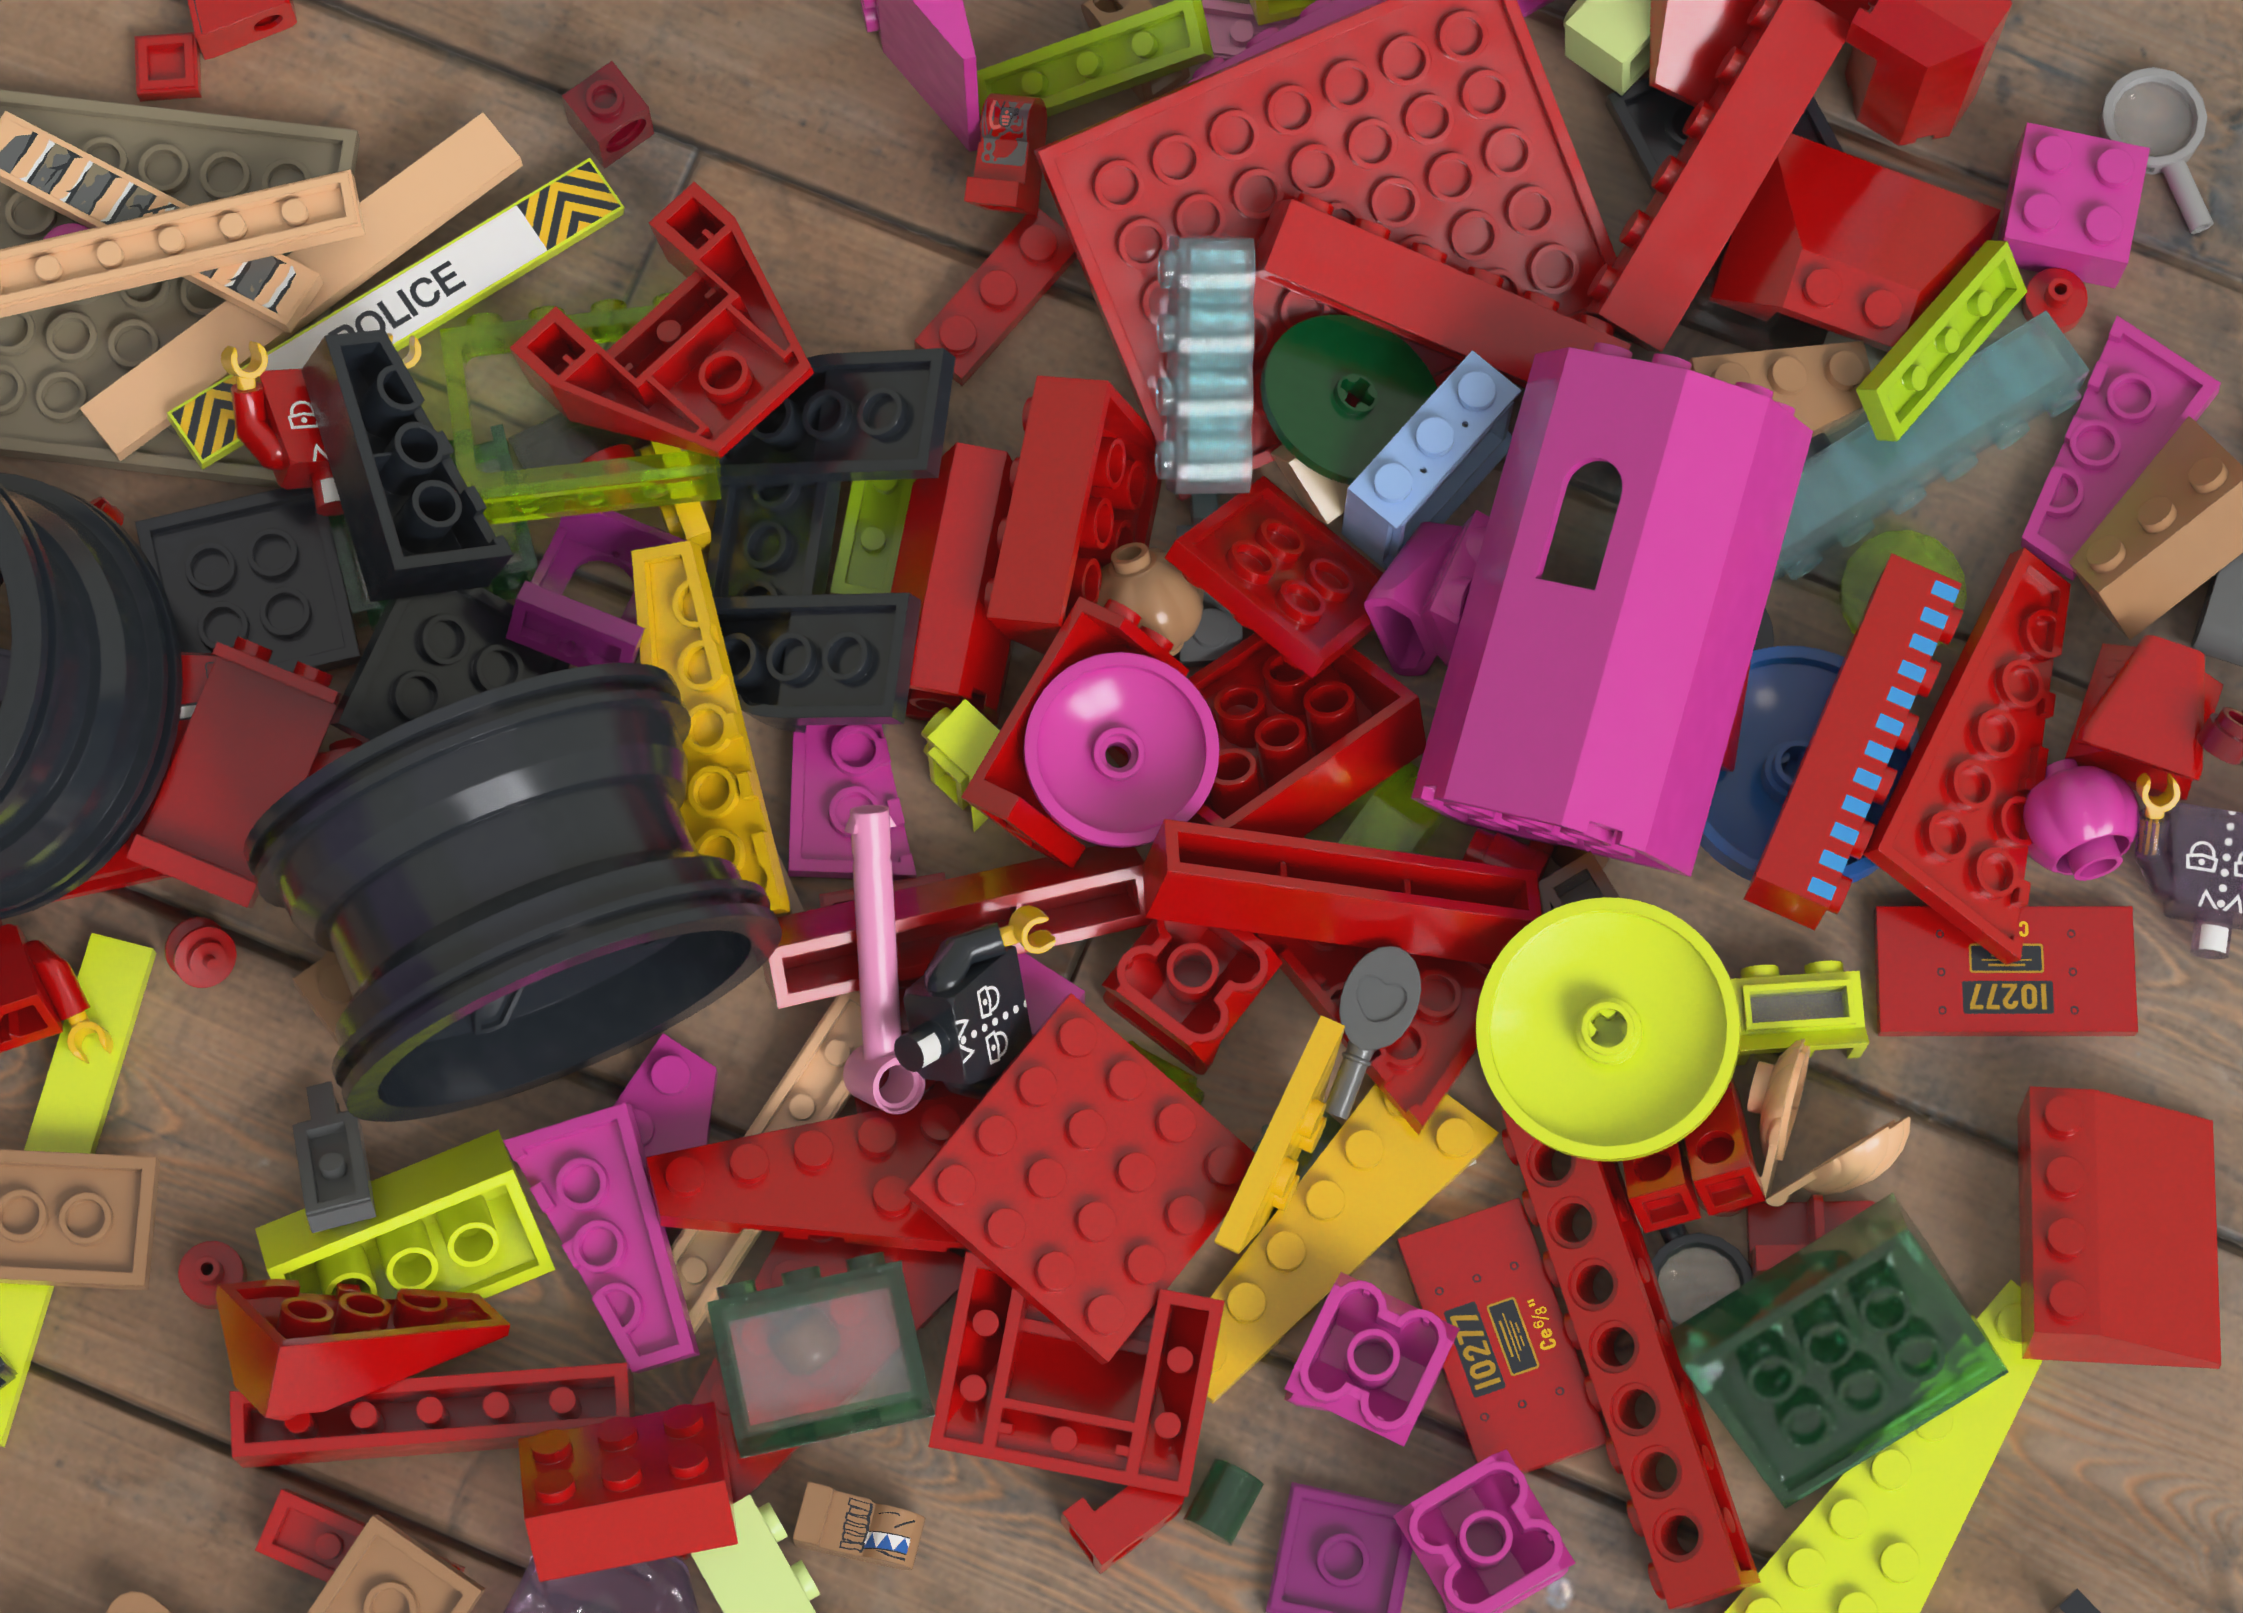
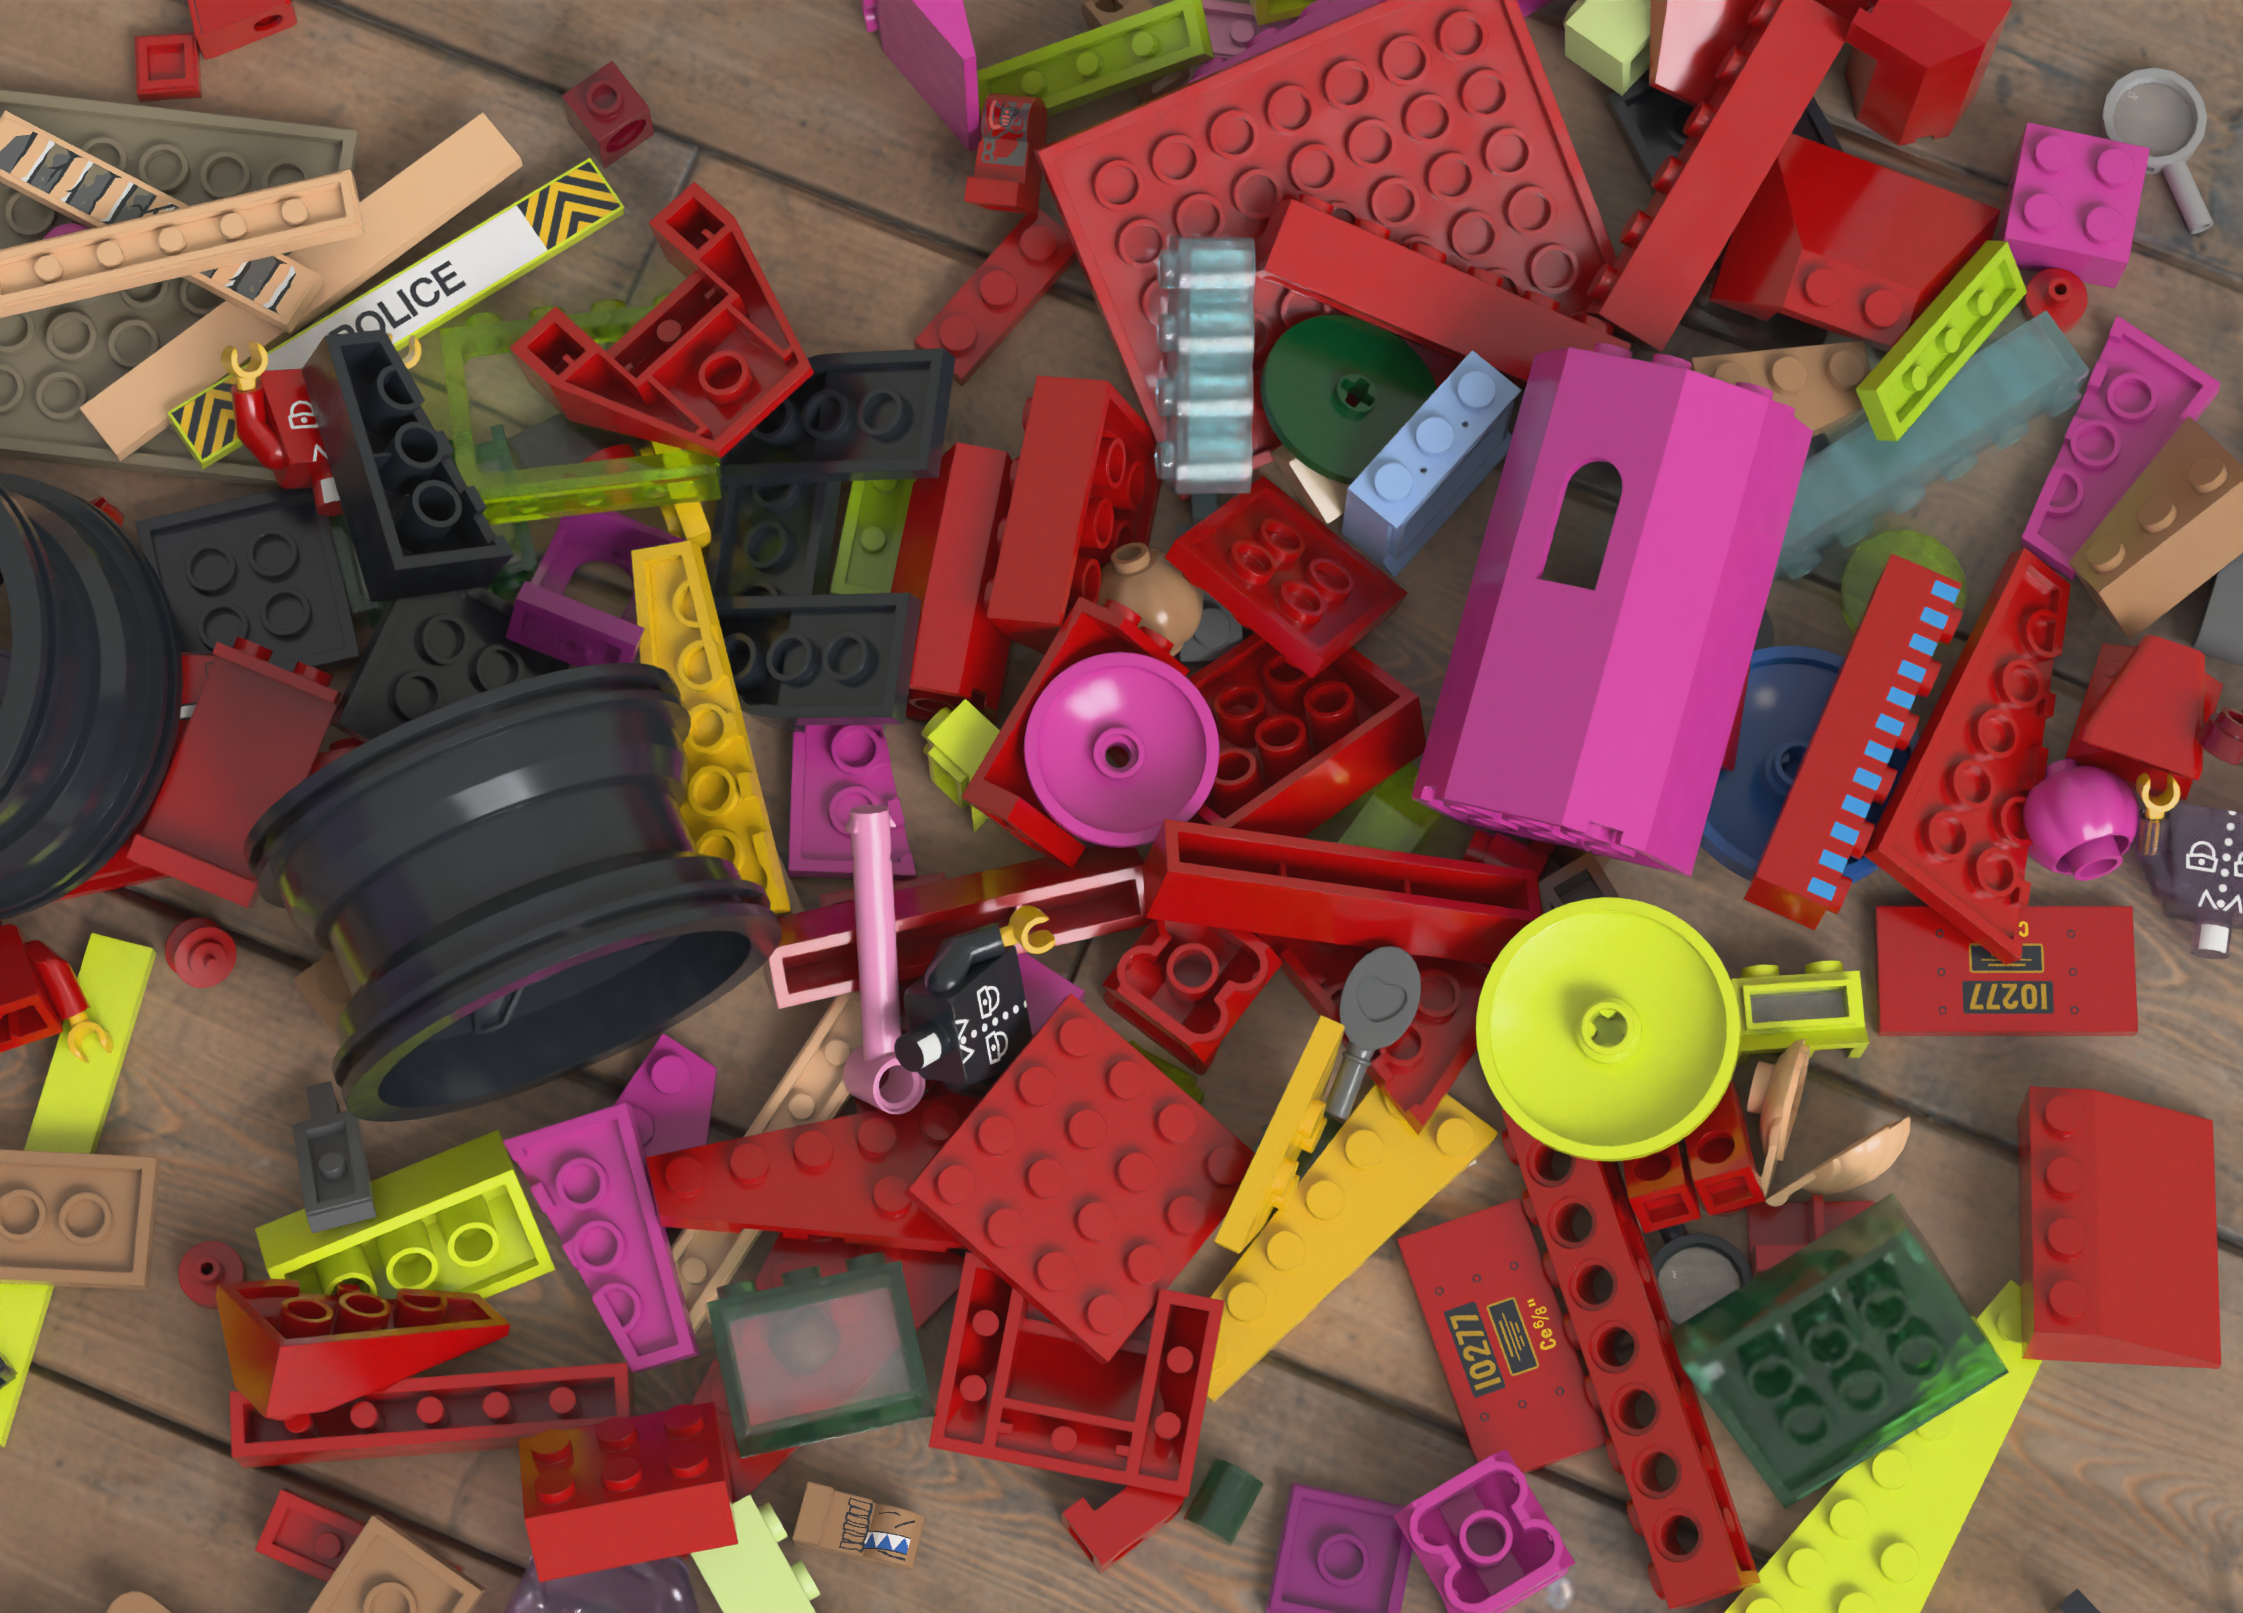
(1371, 1359): dark pink piece -> none
(1424, 594): dark pink piece -> none

